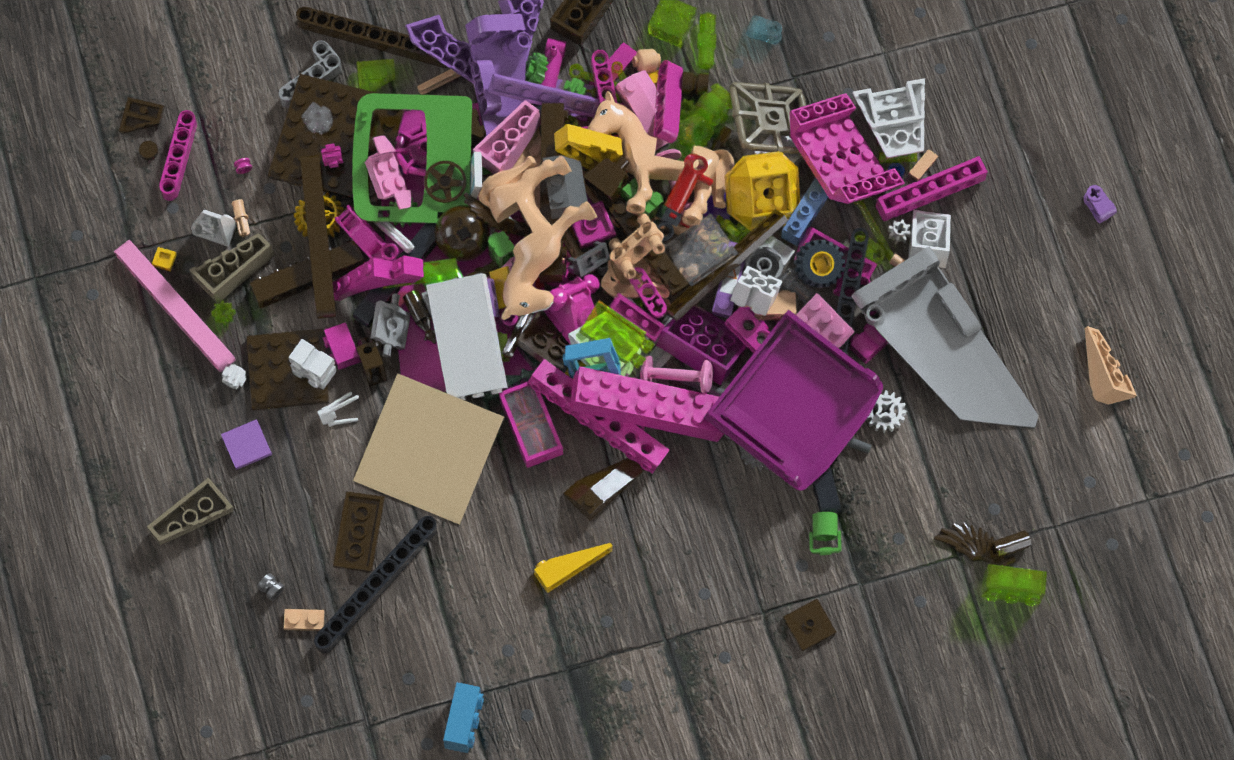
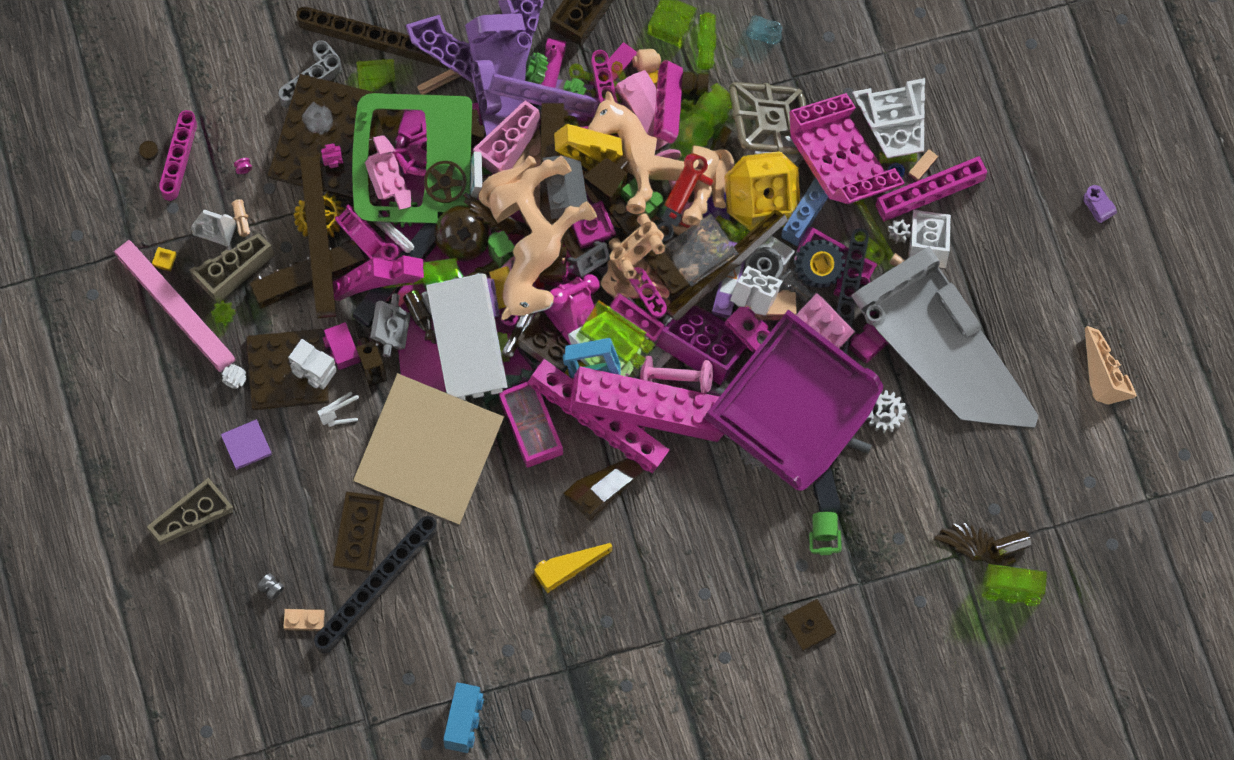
(140, 115): dark brown wing -> none

